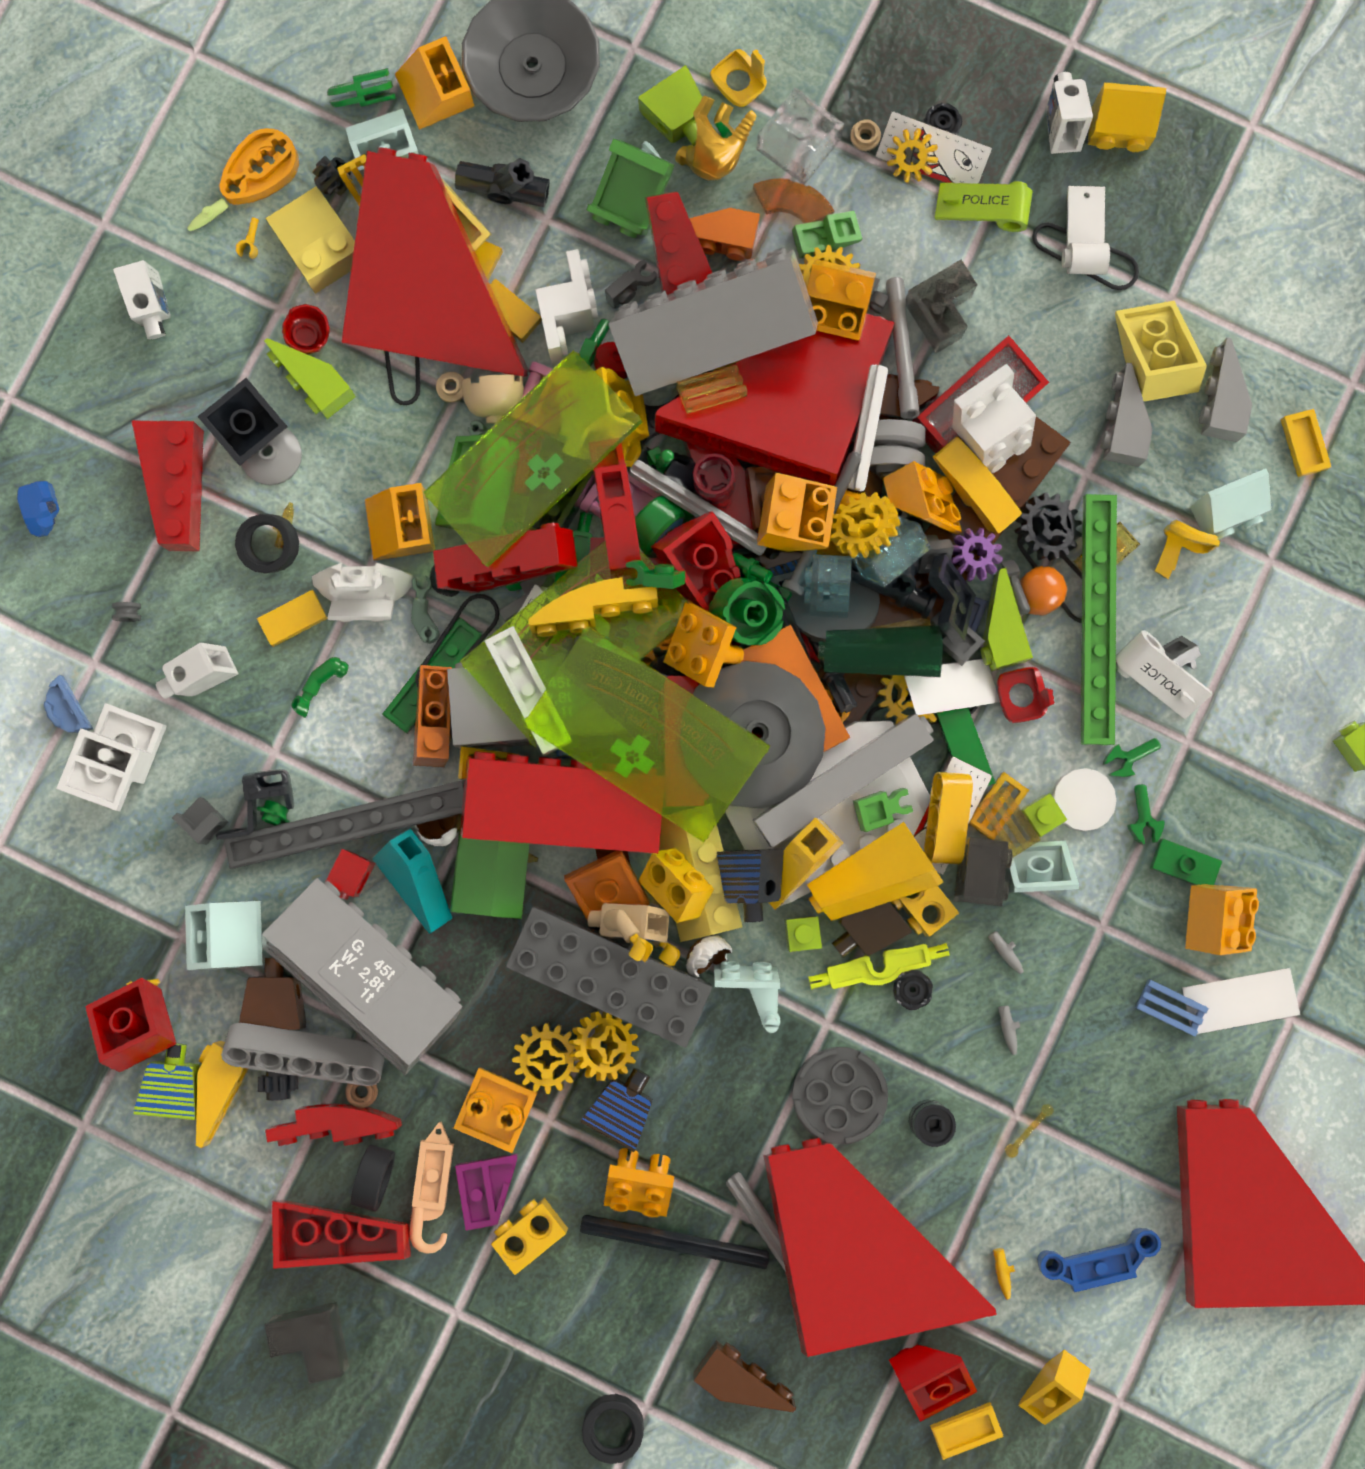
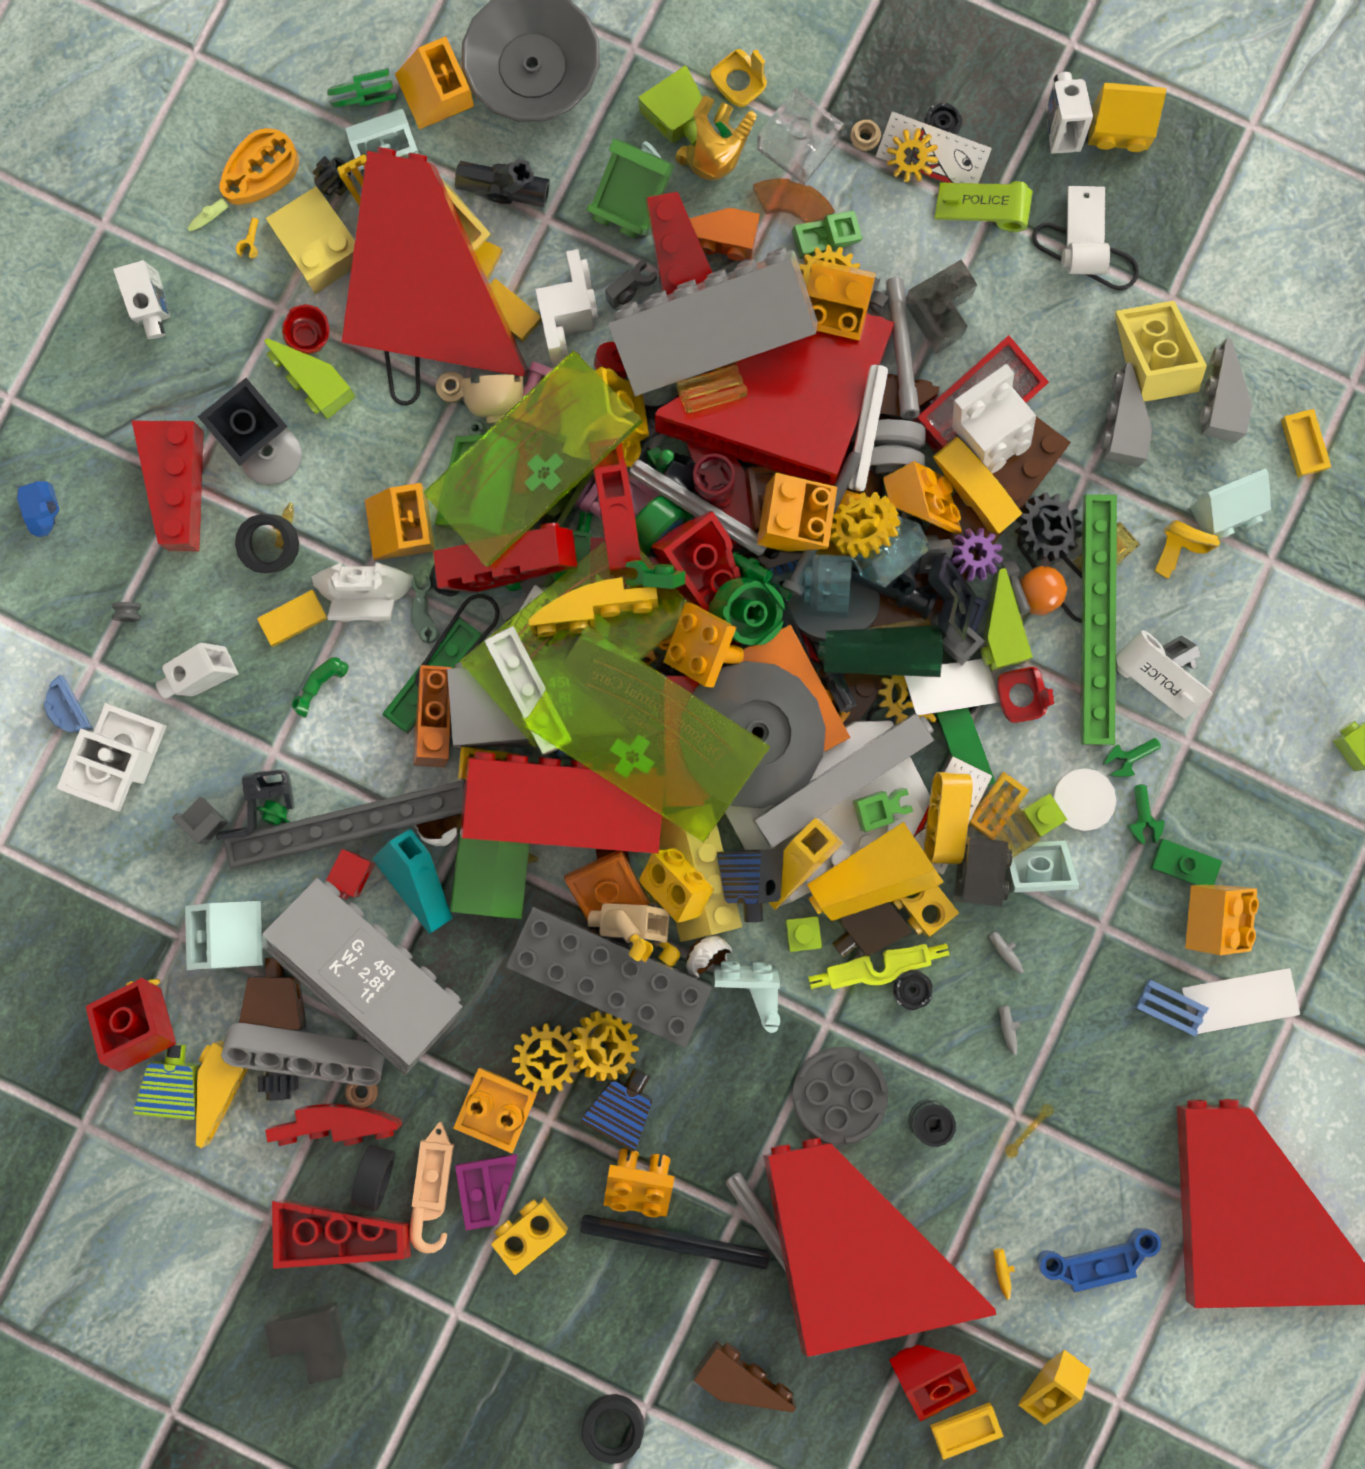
(590, 345): green bar -> none

